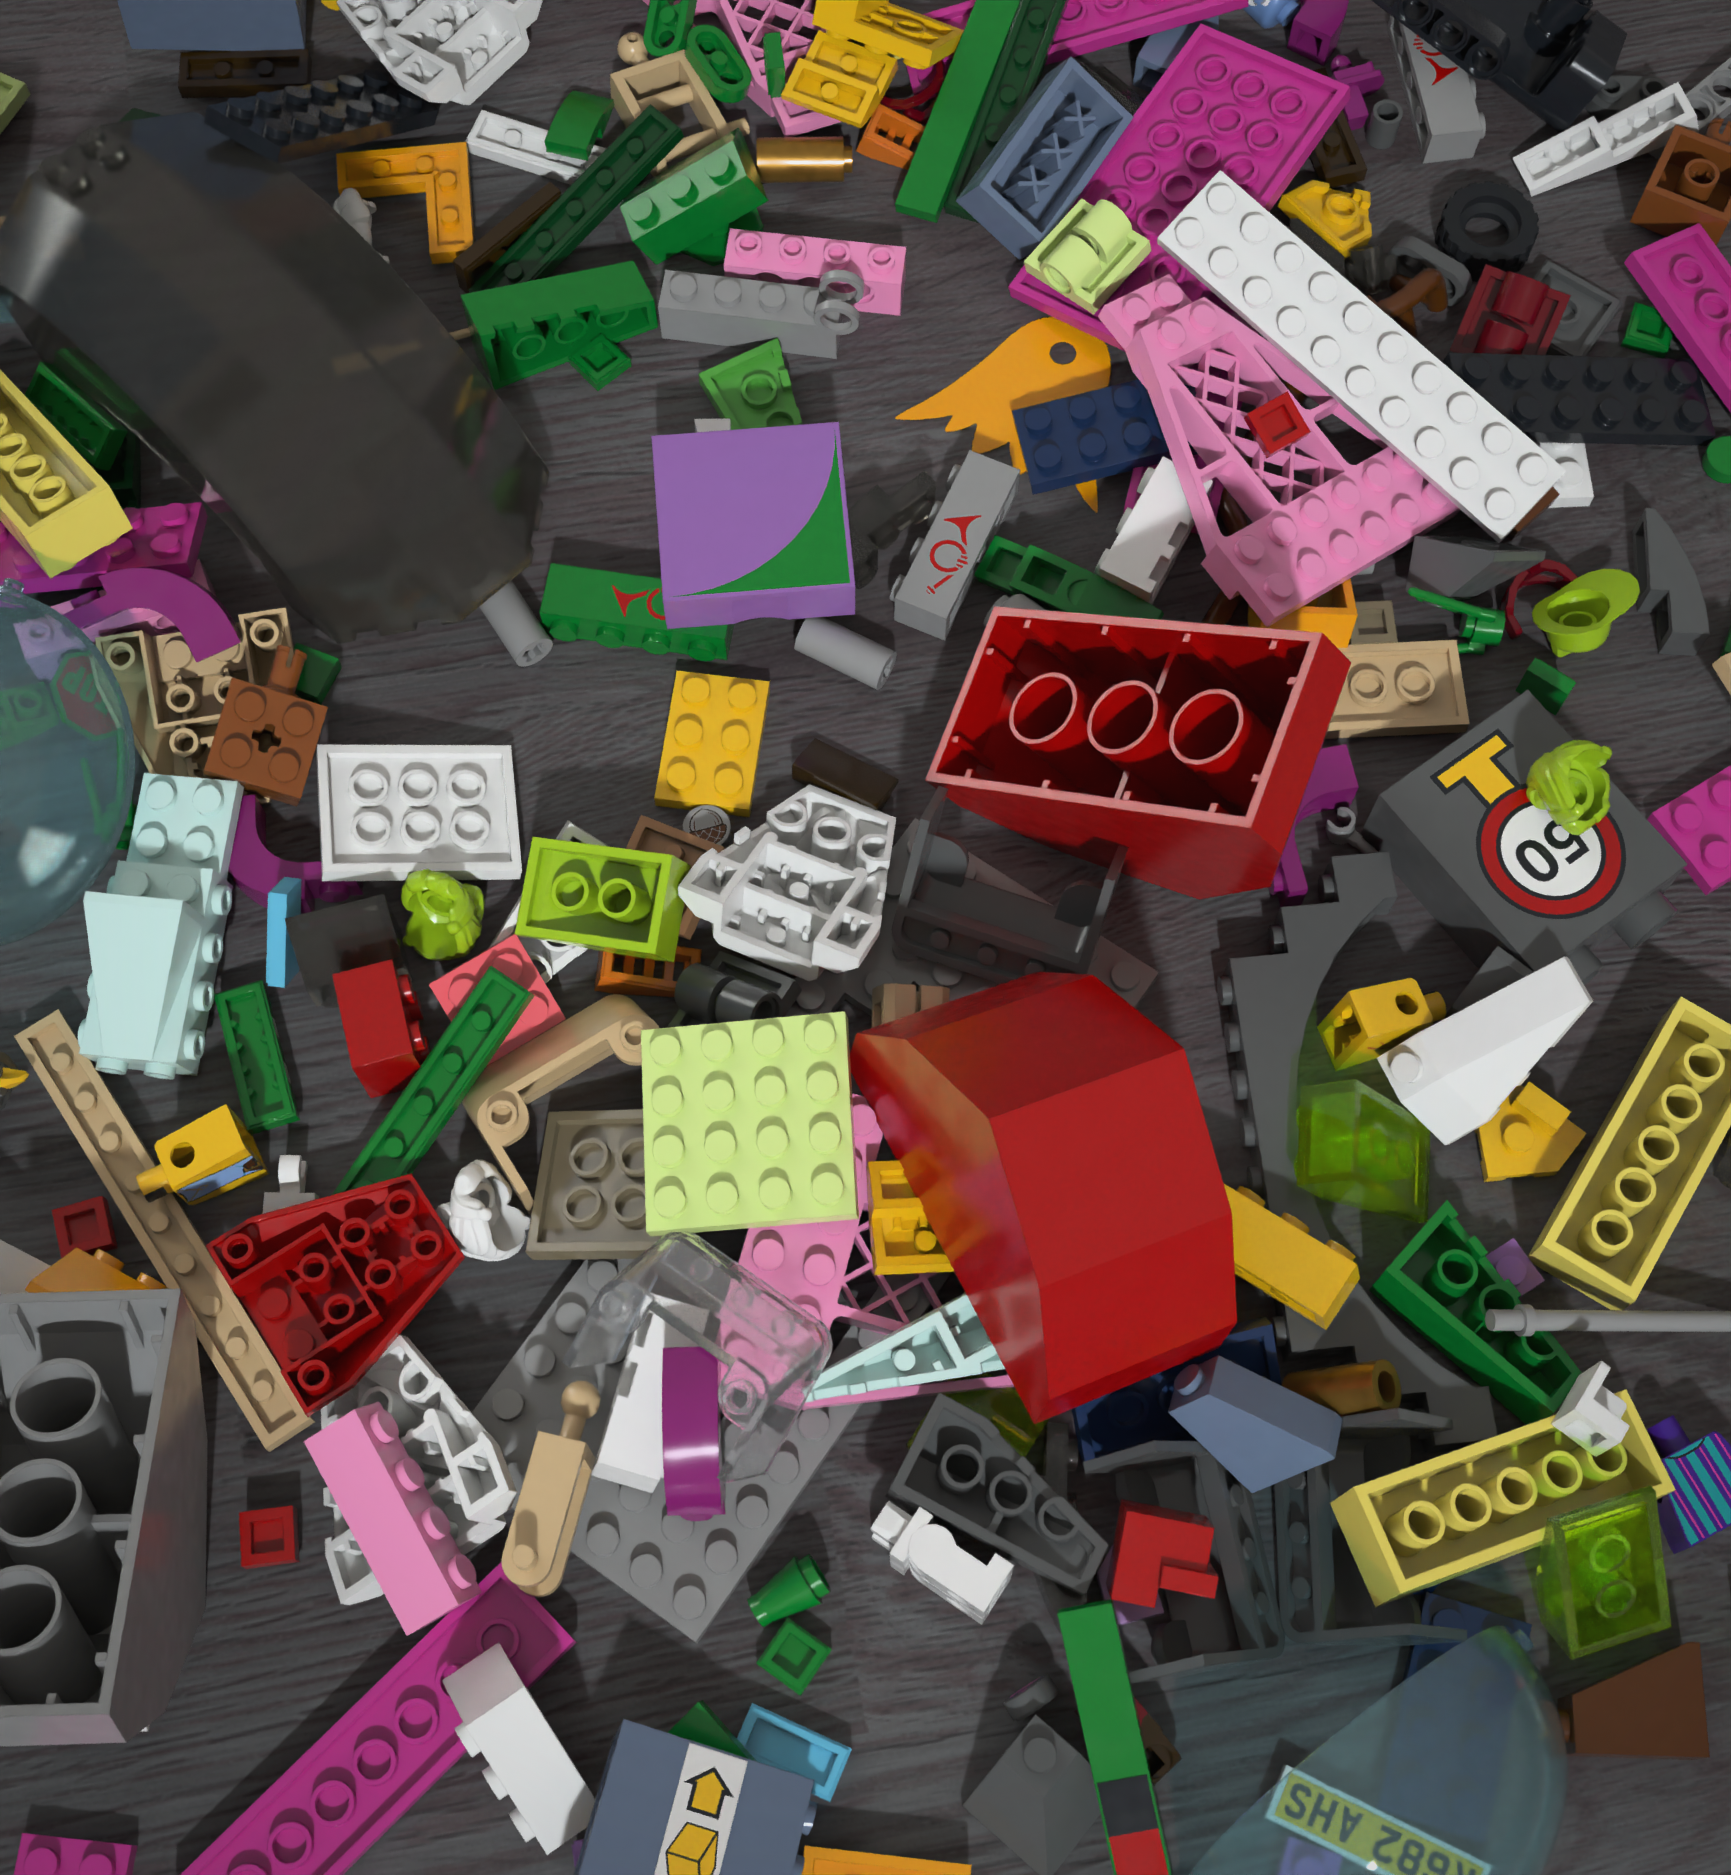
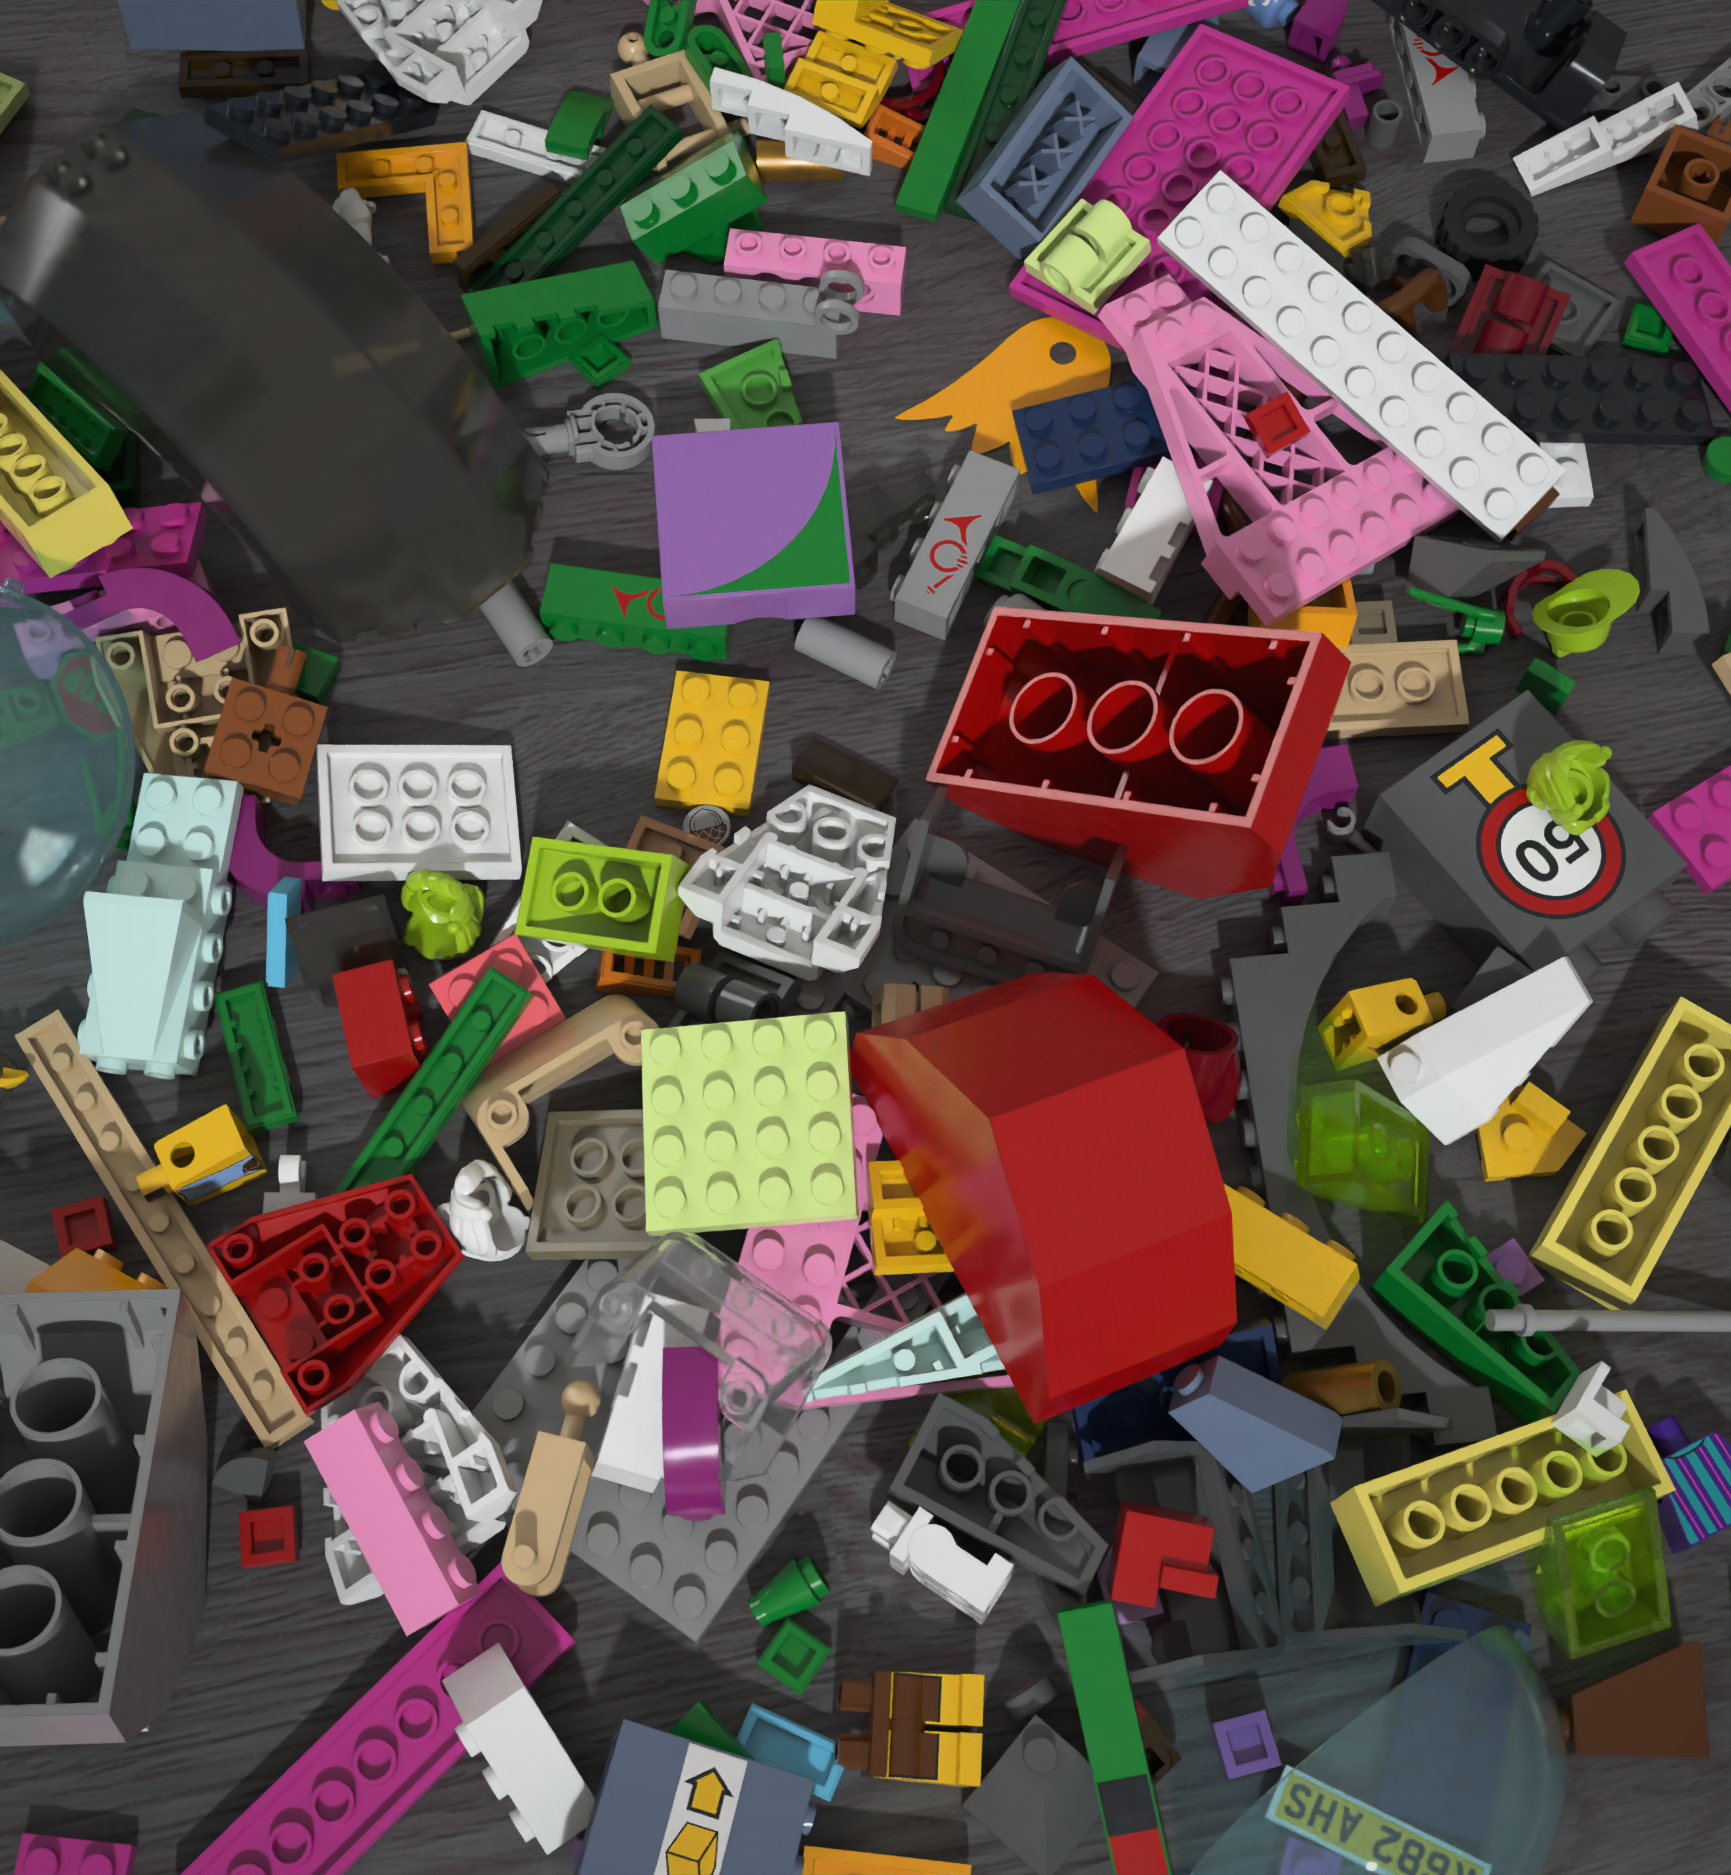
(248, 1473): none -> dark grey tile
(583, 441): none -> light grey pin
(807, 129): none -> white slope
(894, 1721): none -> reddish brown hips
(1211, 1058): none -> dark red helmet
(1245, 1744): none -> medium lavender plate

